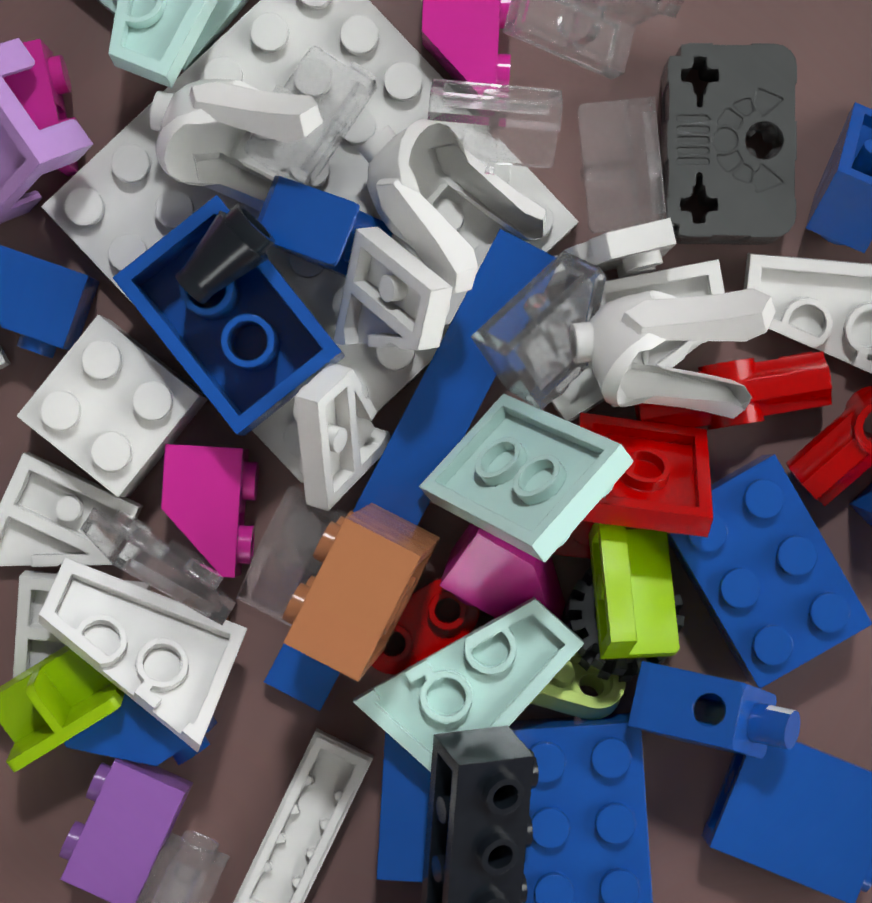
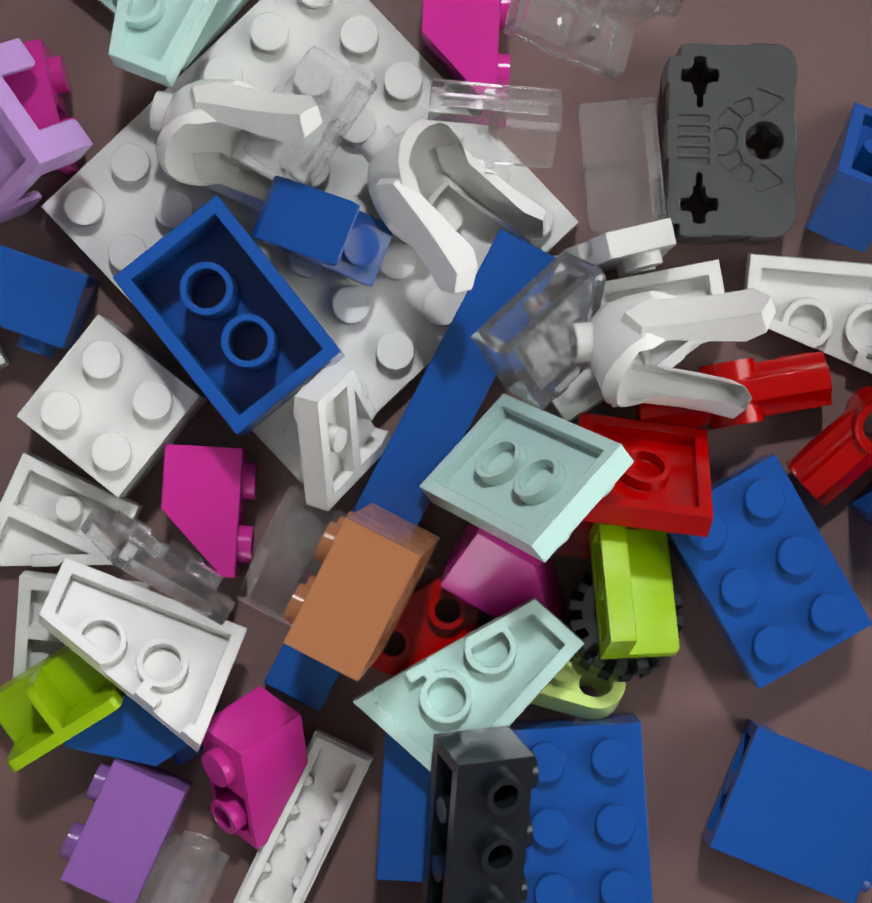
(226, 252): black cone -> none
(253, 763): none -> dark pink slope
(390, 296): white wing -> none
(711, 711): blue torso -> none

